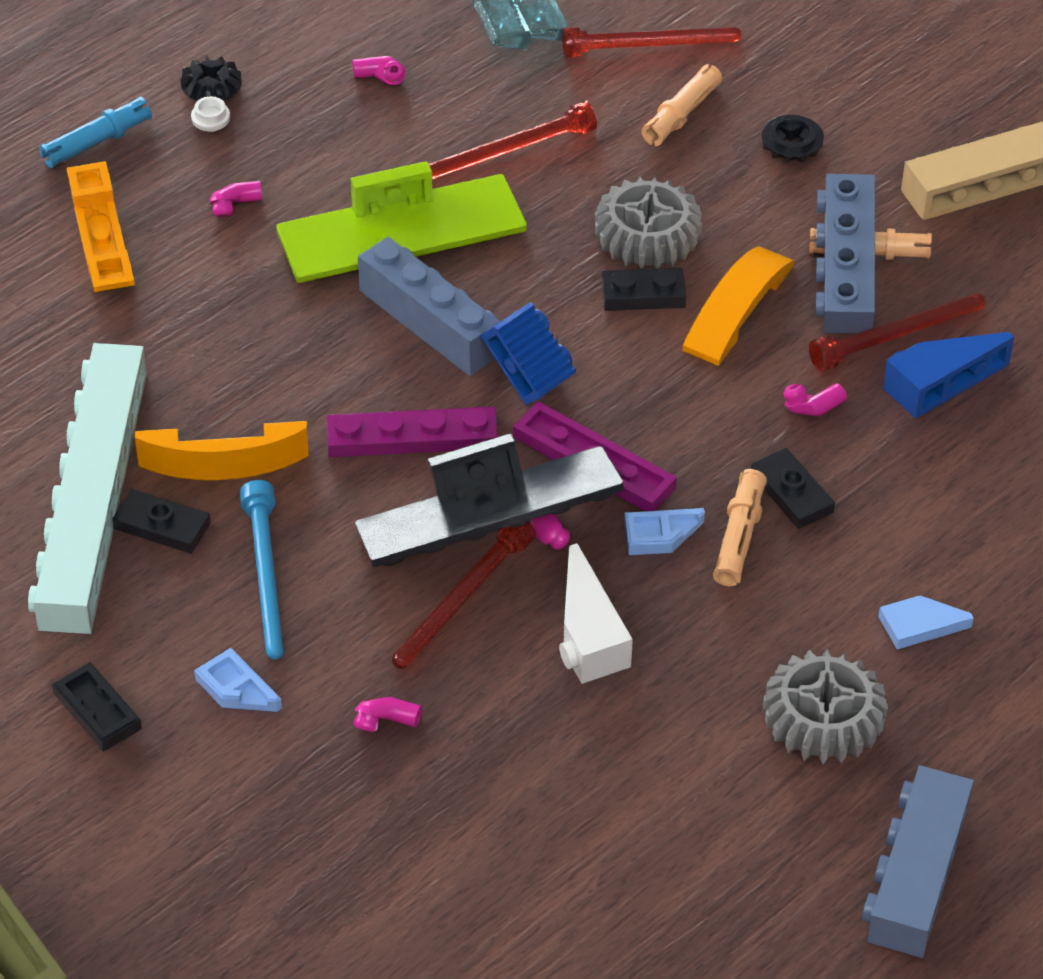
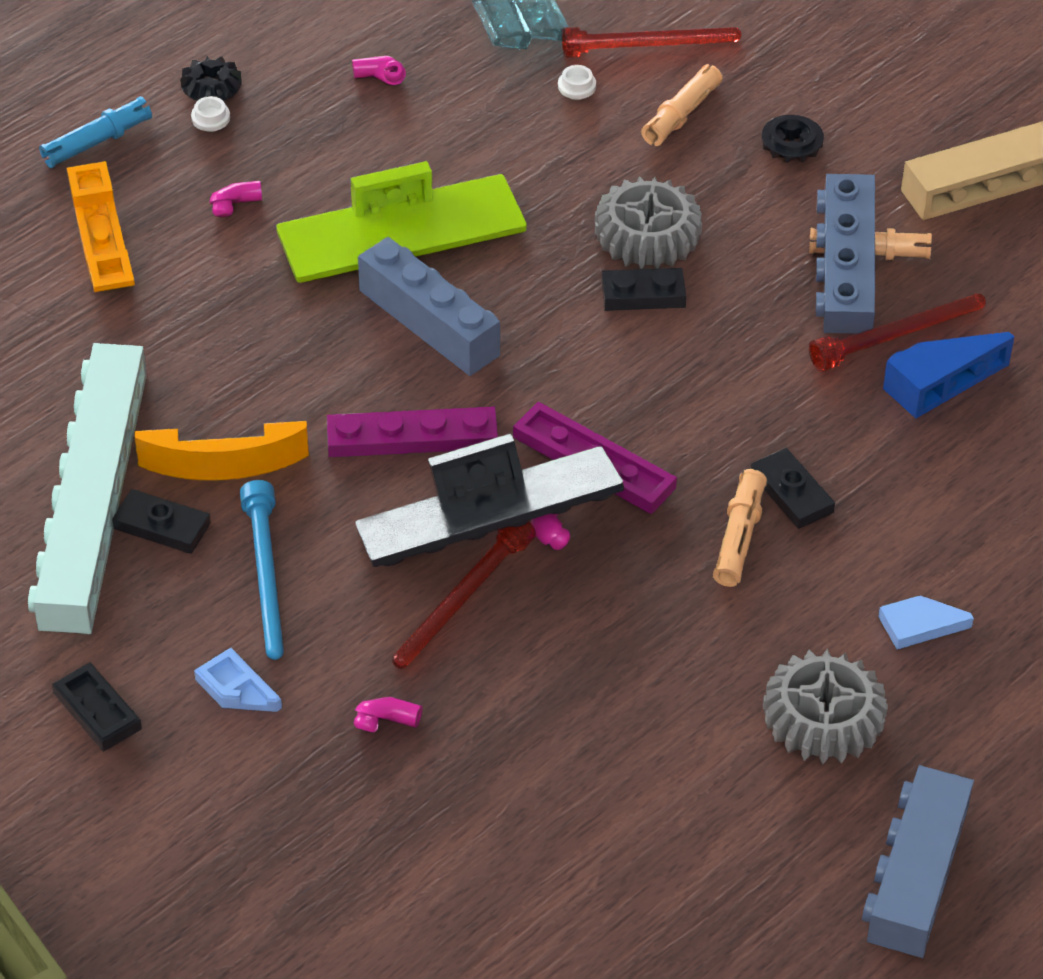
(529, 353): blue brick -> none
(577, 82): none -> white plate
(578, 119): clear red piece -> none
(593, 631): white slope -> none
(660, 530): light blue tile -> none
(733, 301): light orange slope -> none
(814, 405): dark pink arm -> none

